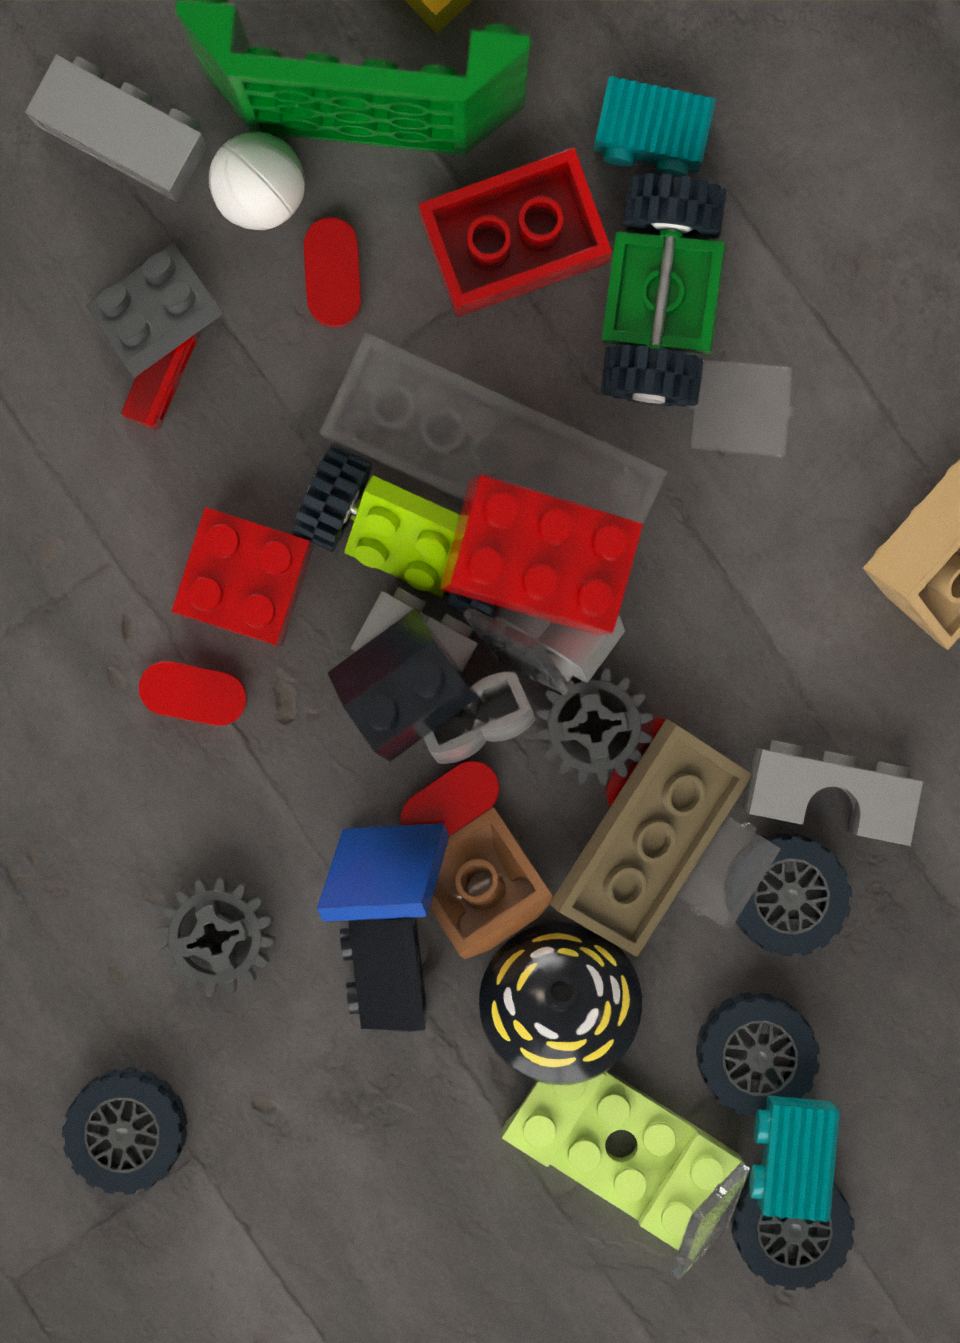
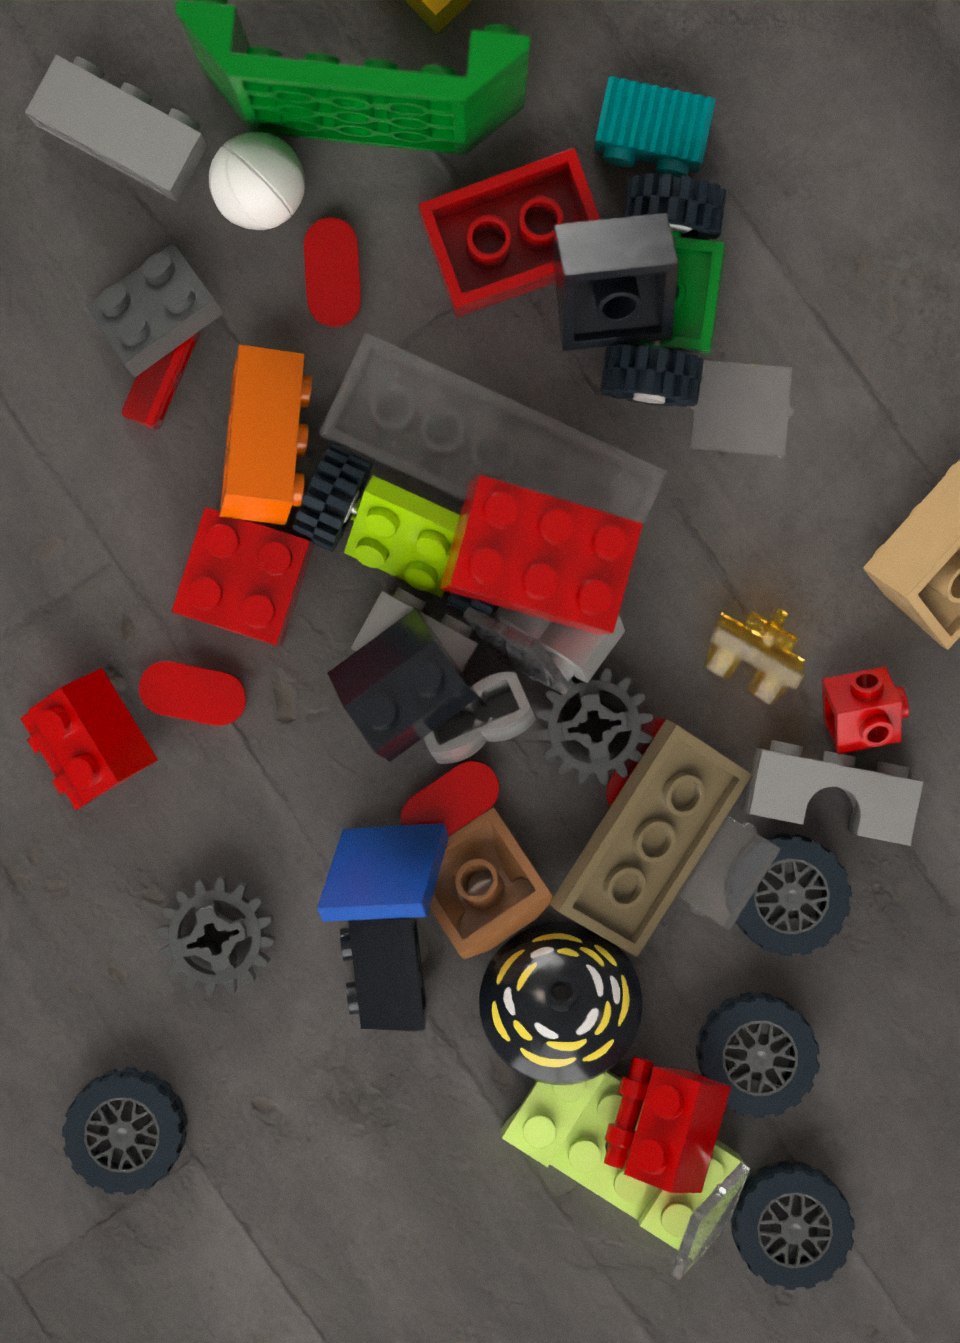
(87, 738): none -> red brick
(265, 435): none -> orange brick
(615, 281): none -> black slope
(674, 1126): none -> red brick
(775, 664): none -> clear yellow hips
(796, 1158): teal brick -> none
(863, 709): none -> red brick

